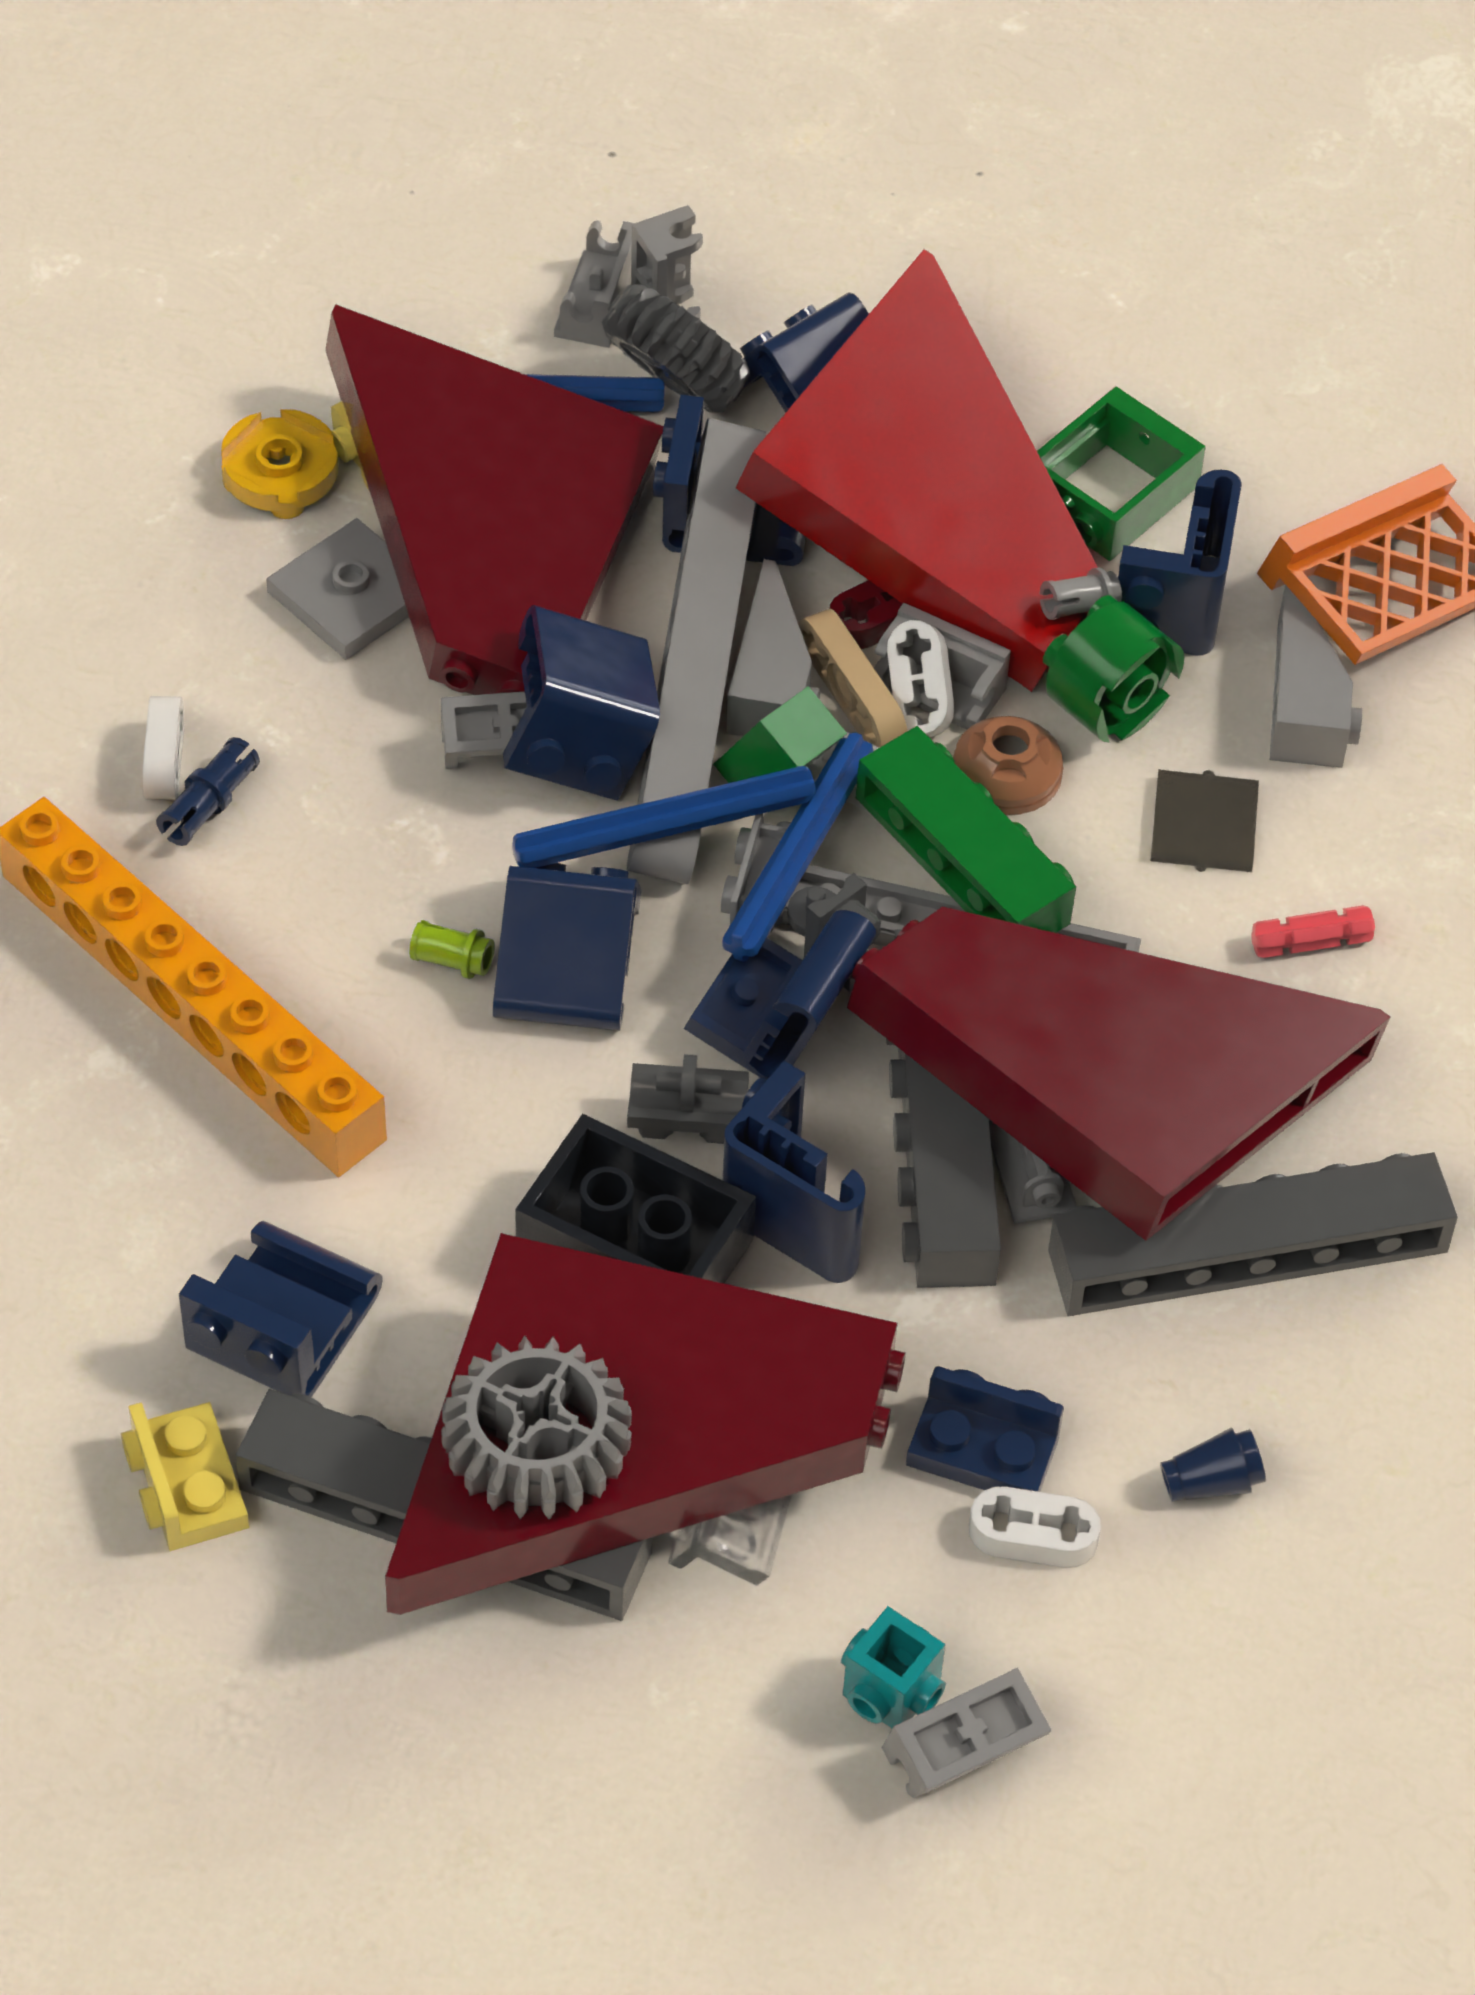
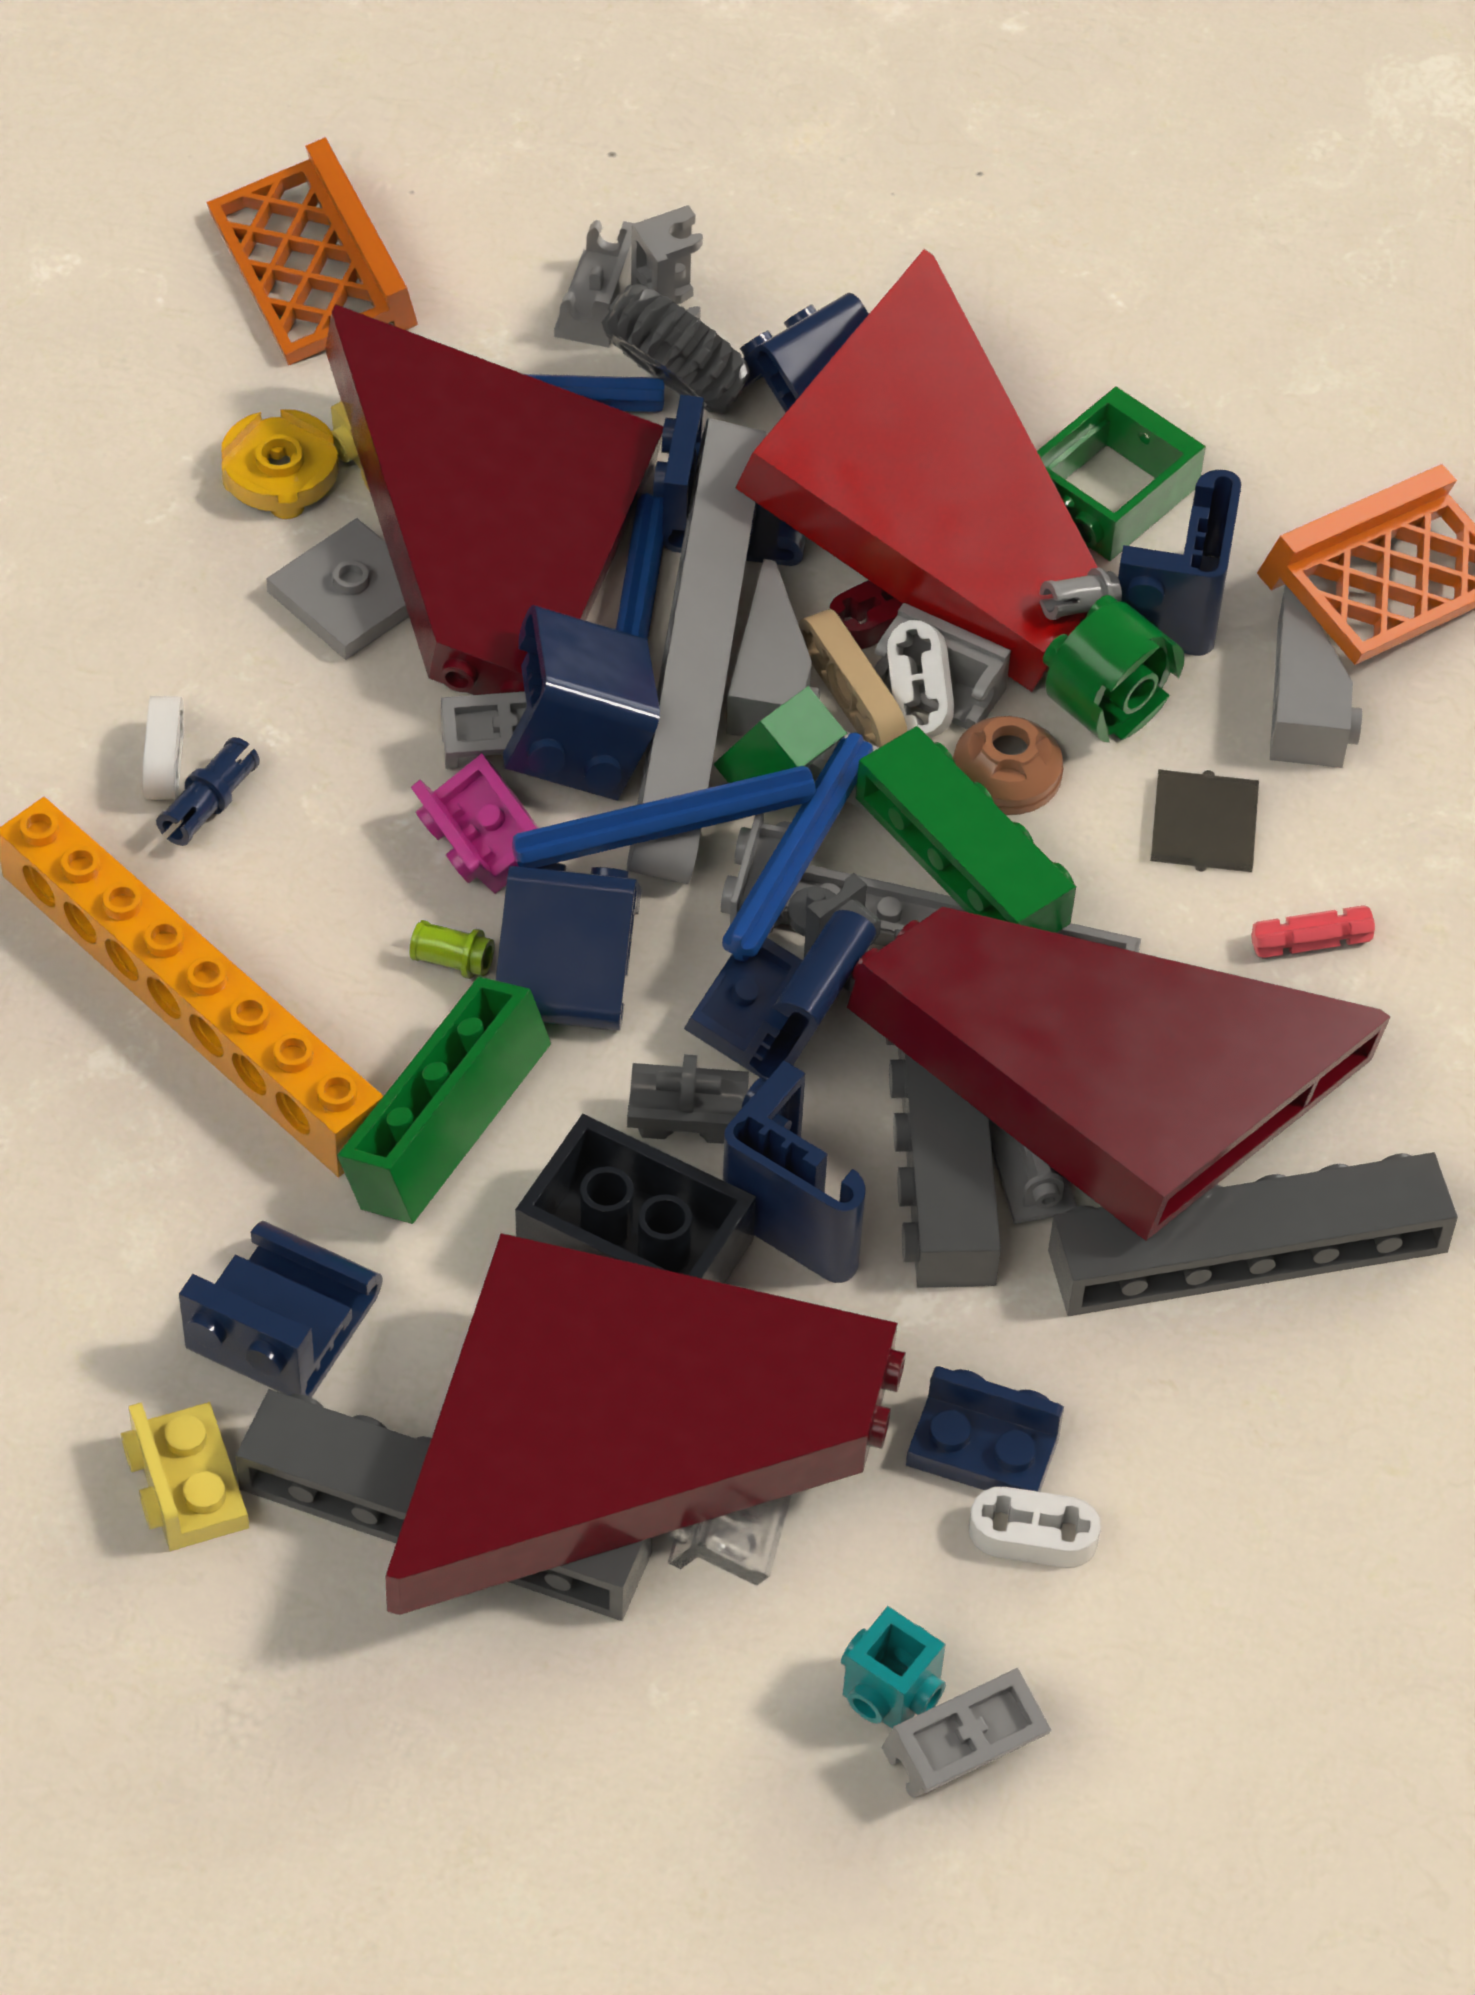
(348, 225): none -> orange fence
(444, 1100): none -> green brick
(478, 819): none -> dark pink bracket
(547, 1449): light grey gear -> none
(642, 568): none -> blue axle
(1215, 1467): dark blue cone -> none

